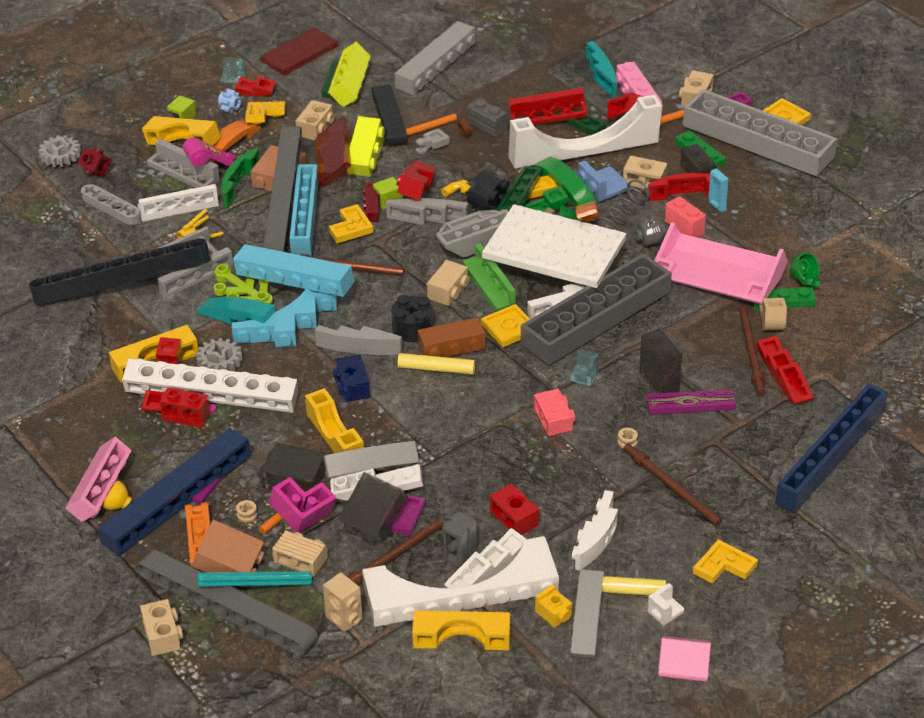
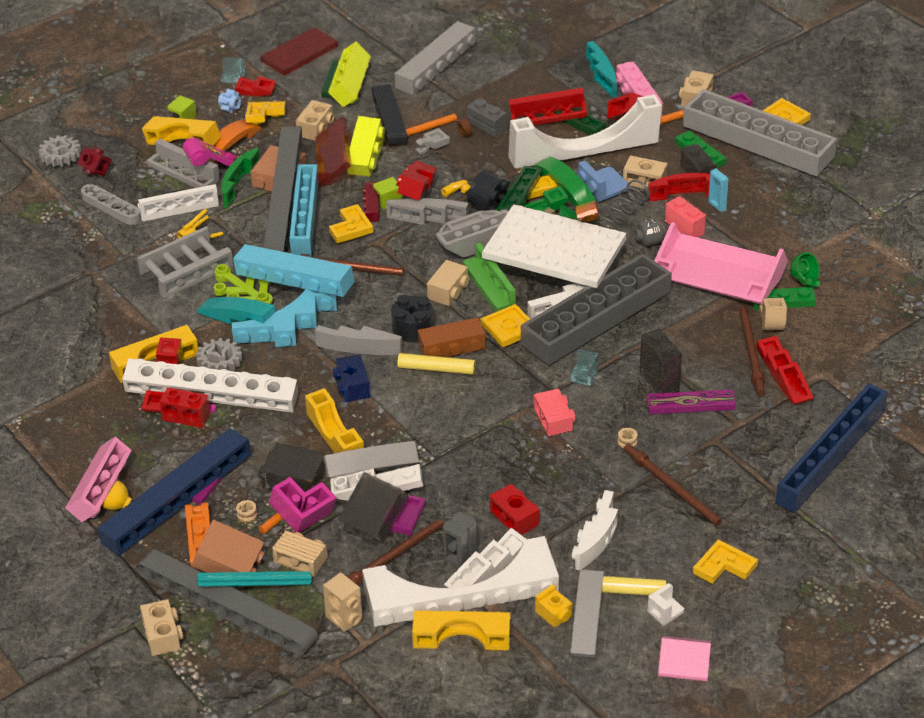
(120, 271): black beam -> none

